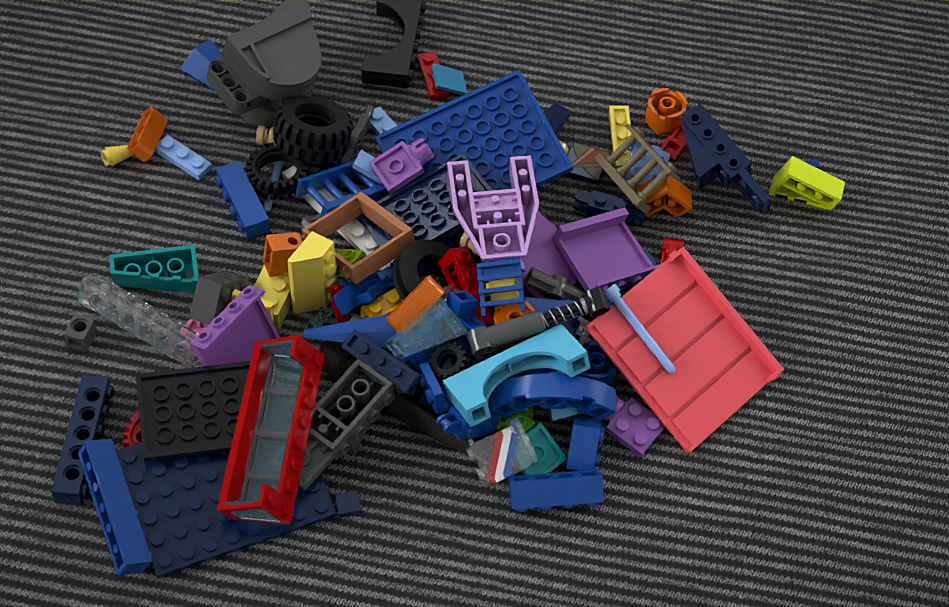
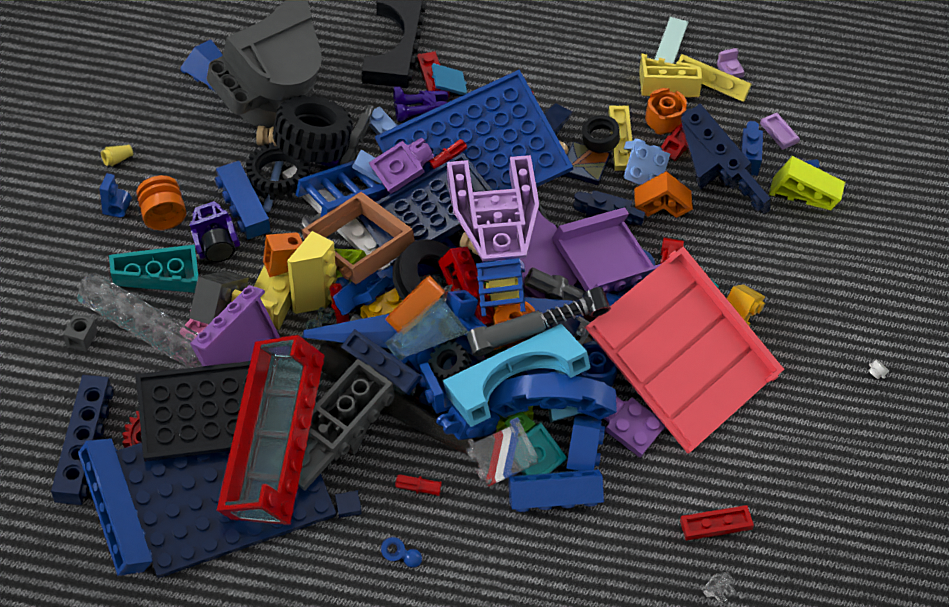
(113, 200): none -> blue plate
(147, 134): orange beam -> none
(161, 202): none -> orange wheel
(183, 157): light blue plate -> none
(216, 242): none -> piece
(411, 558): none -> blue plate
(418, 484): none -> red axle
(428, 99): none -> dark purple piece
(448, 154): none -> red axle
(601, 122): none -> black tyre
(613, 295): light blue piece -> none
(618, 174): dark tan fence -> none
(671, 40): none -> light aqua tile
(676, 77): none -> light yellow wedge
(716, 522): none -> red plate
(717, 585): none -> clear tile
(720, 80): none -> light yellow plate
(729, 64): none -> lavender bracket
(746, 301): none -> yellow brick
(751, 145): none -> blue brick
(779, 131): none -> lavender tile
(878, 369): none -> white plate

